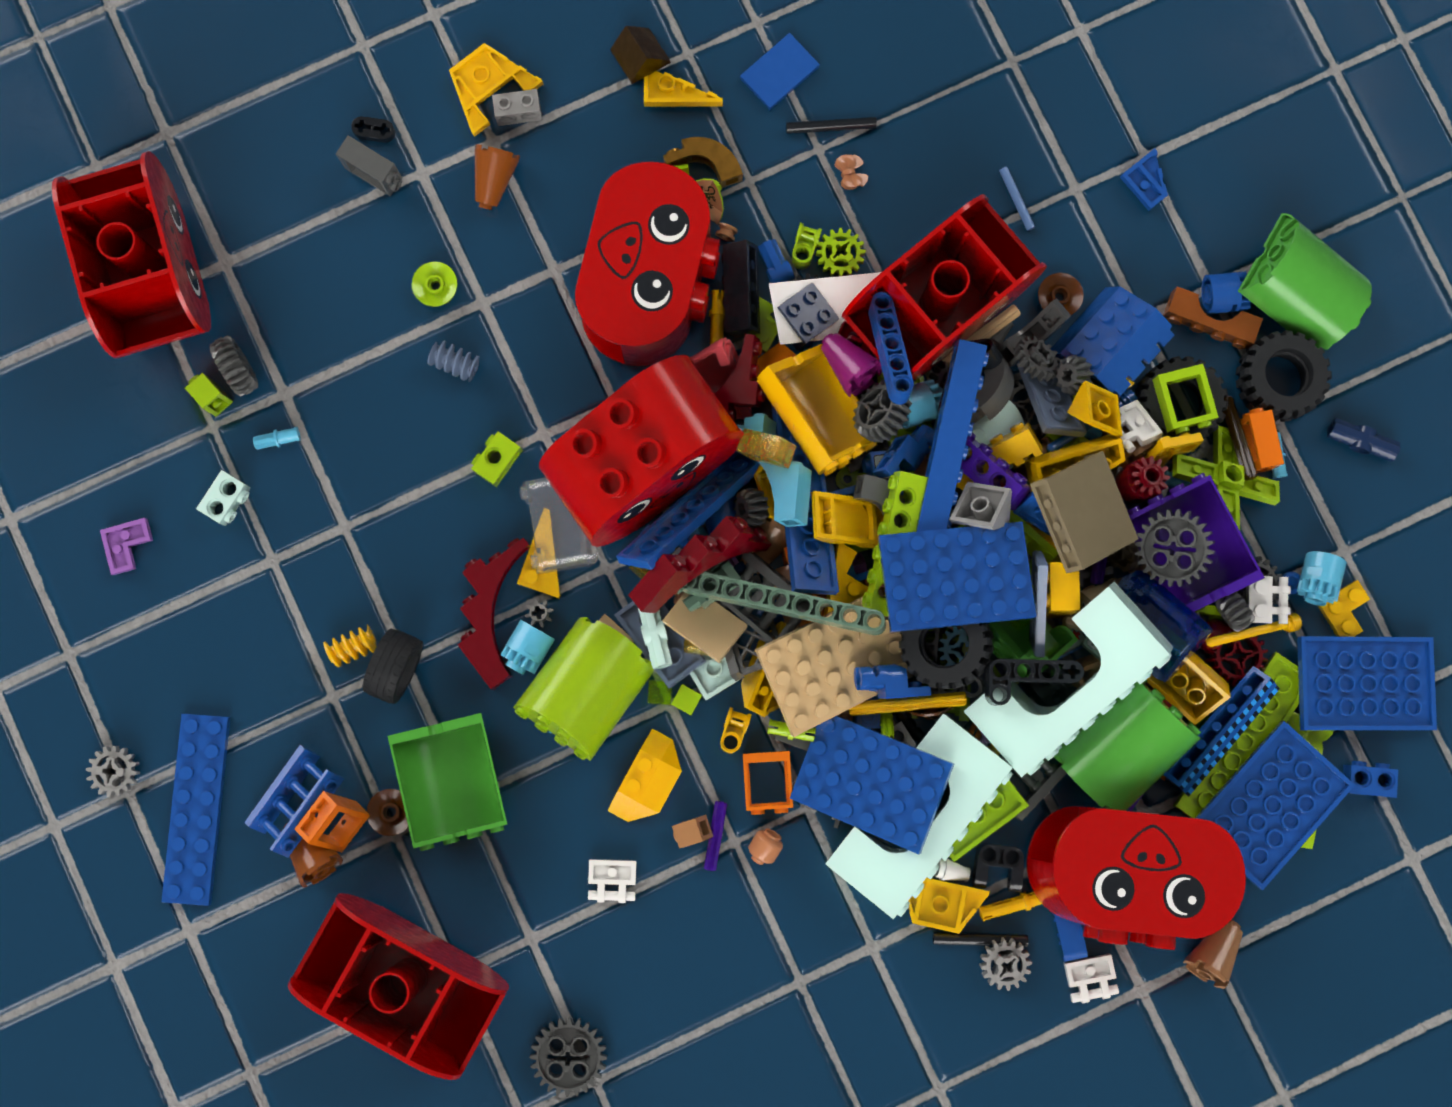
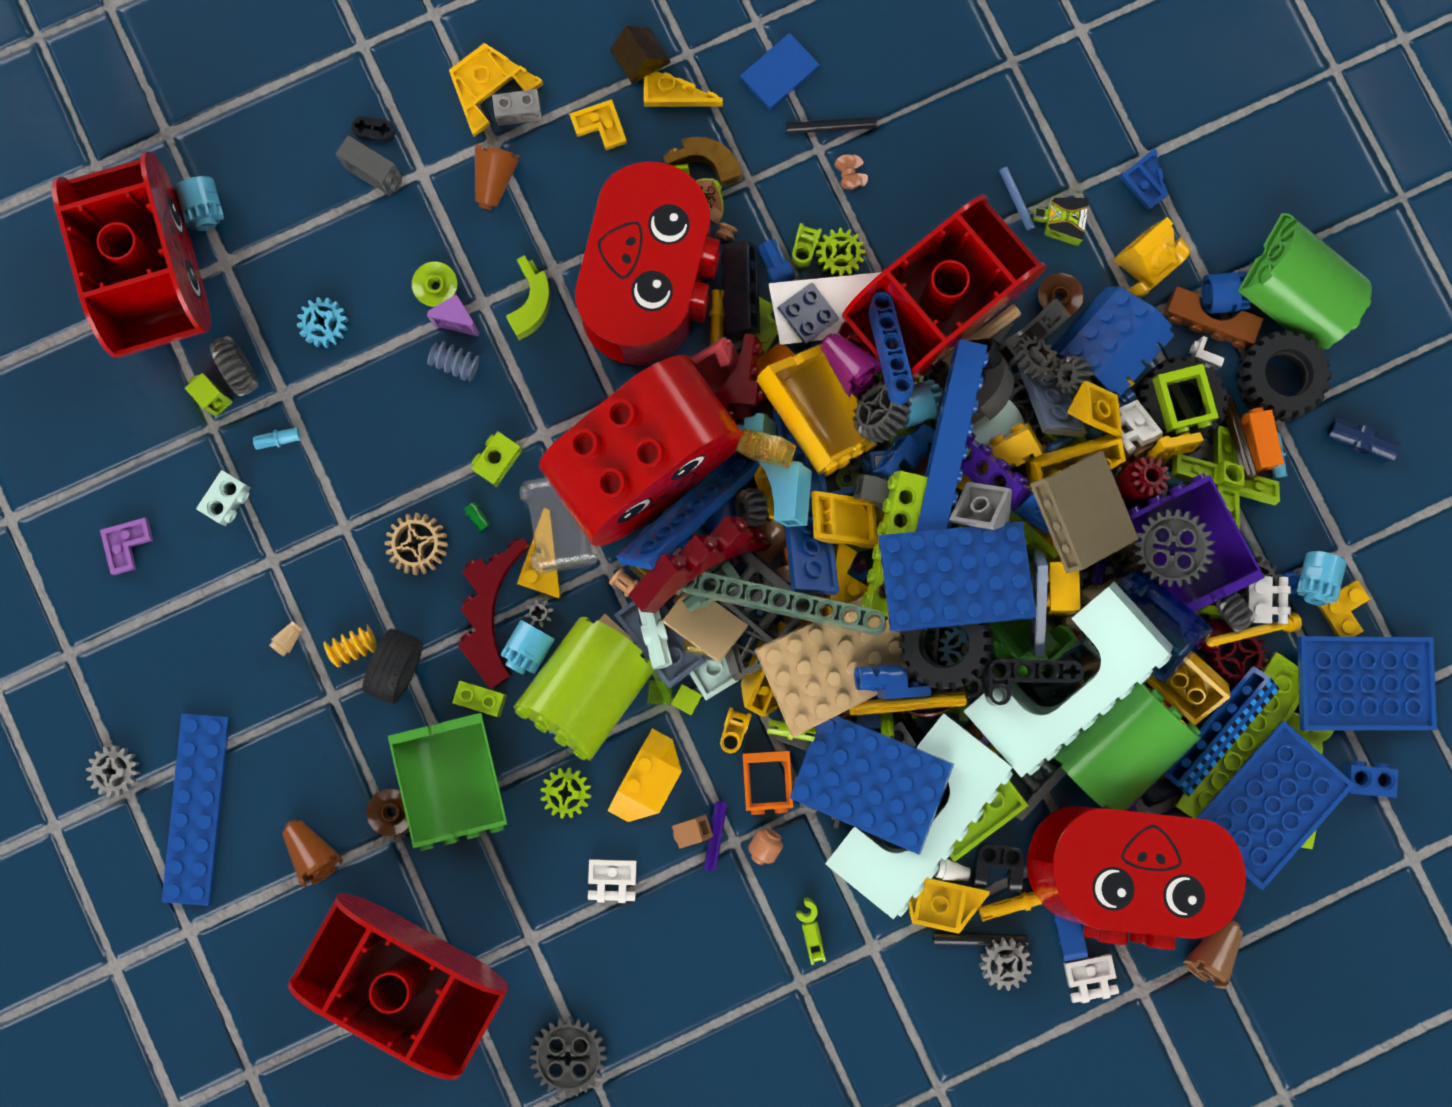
(199, 203): none -> medium azure gear
(280, 793): blue fence -> none
(285, 639): none -> tan cone
(327, 807): orange window -> none
(330, 319): none -> medium azure gear
(406, 546): none -> tan gear
(452, 316): none -> medium lavender slope
(477, 516): none -> green pin
(479, 698): none -> lime brick
(534, 311): none -> lime arch
(555, 791): none -> lime gear
(601, 118): none -> yellow plate
(623, 582): none -> light nougat bush
(811, 931): none -> lime piece
(1064, 219): none -> torso
(1152, 256): none -> yellow piece
(1210, 358): none -> white bracket

